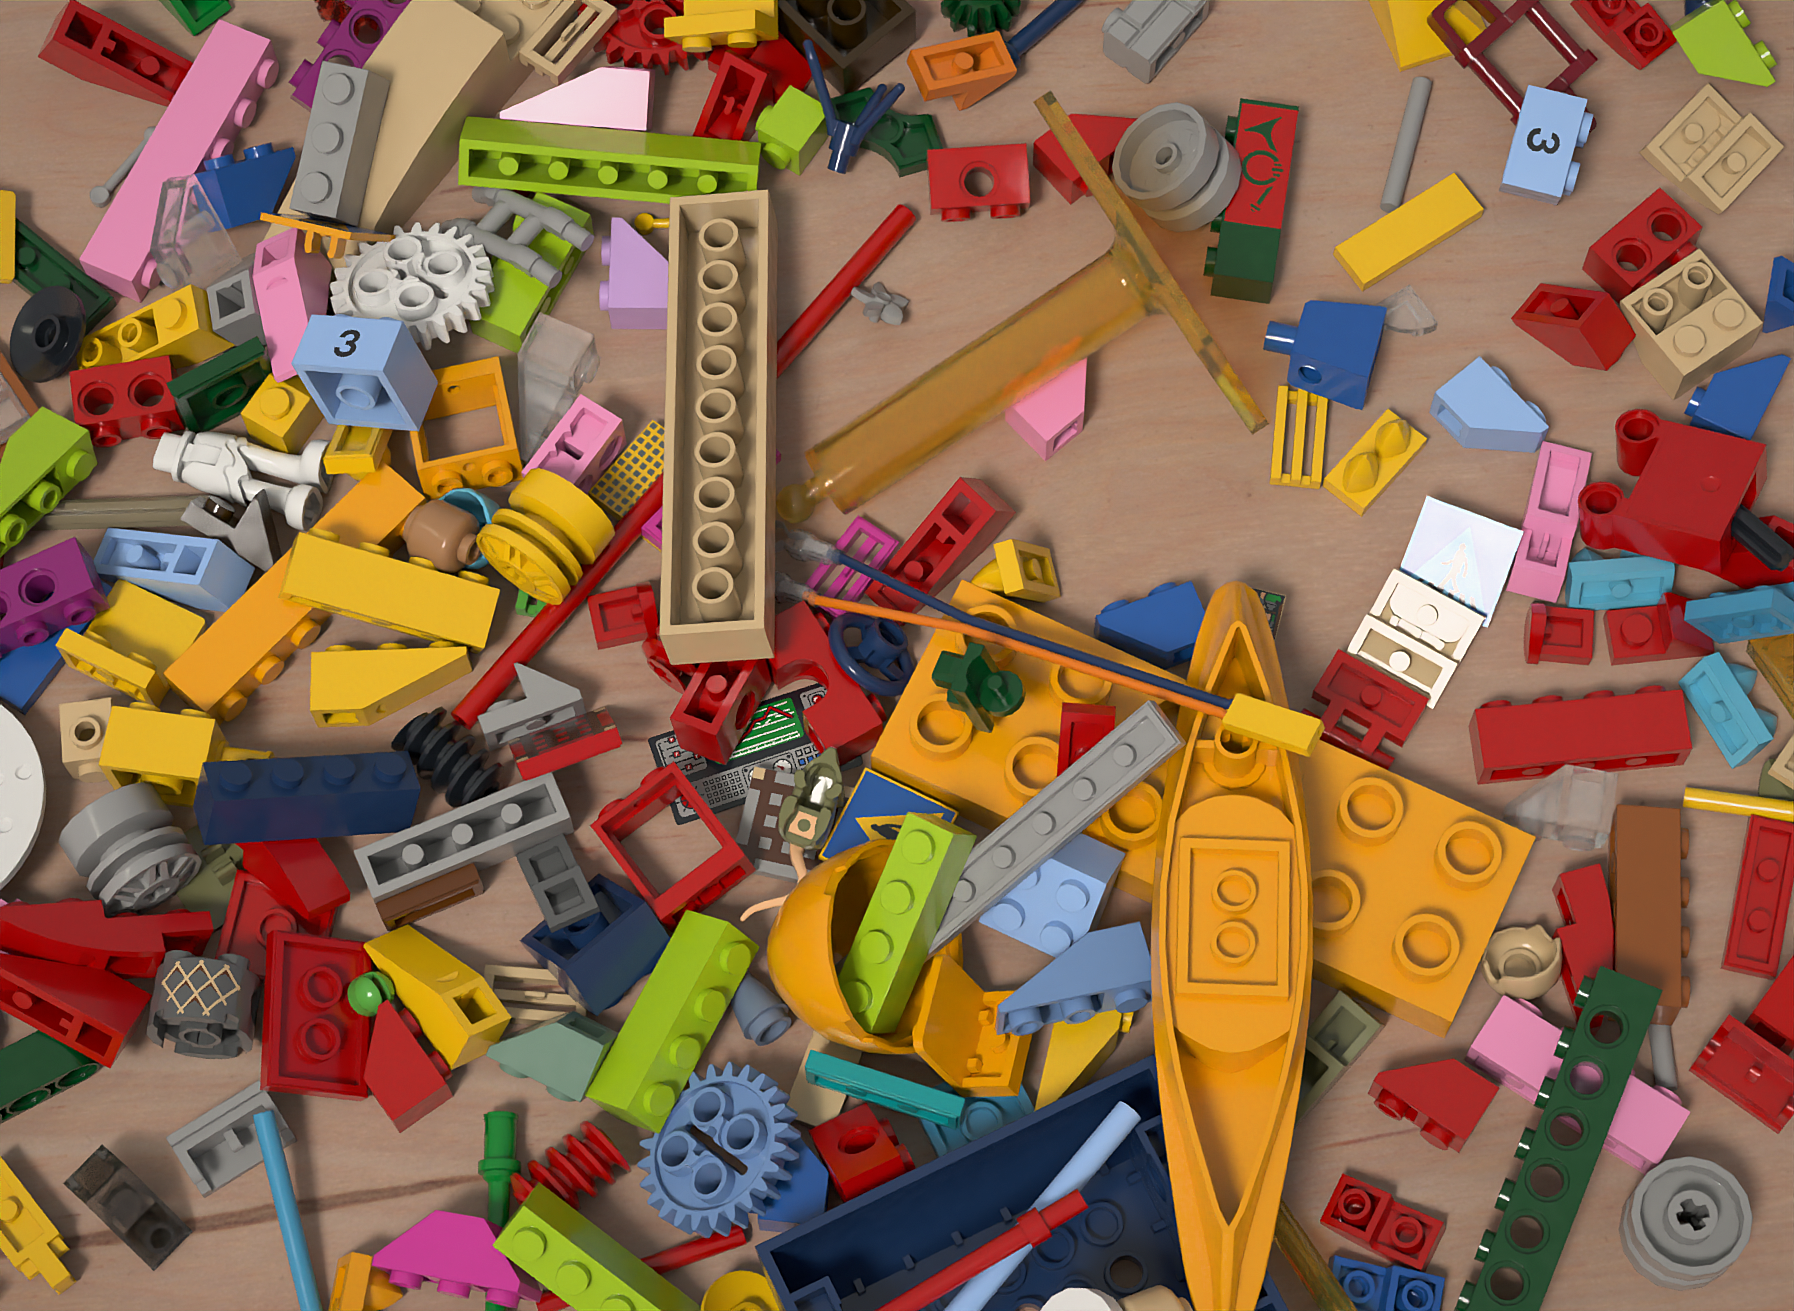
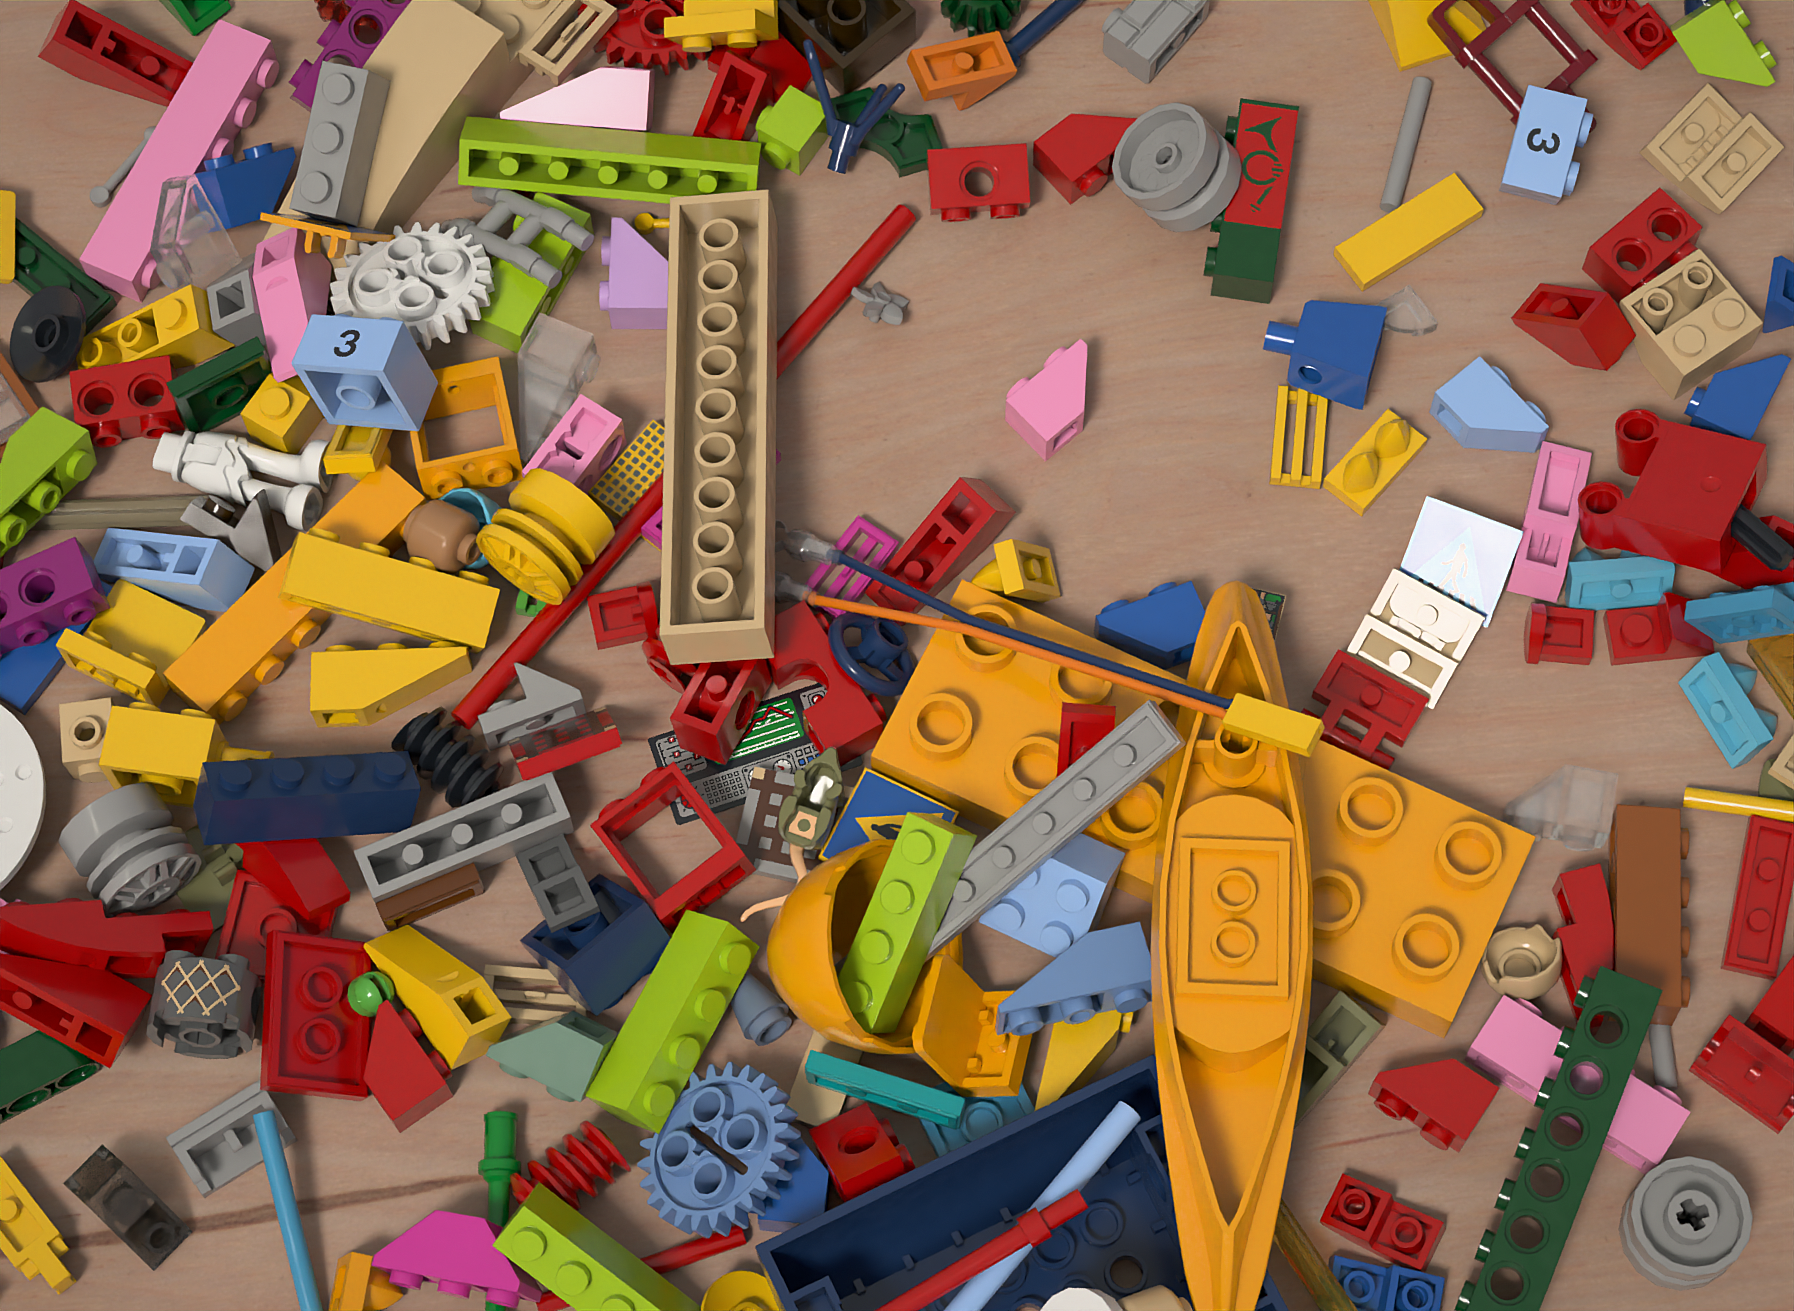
(978, 686): dark green hips -> none
(1014, 357): clear yellow piece -> none
(1588, 732): red brick -> none

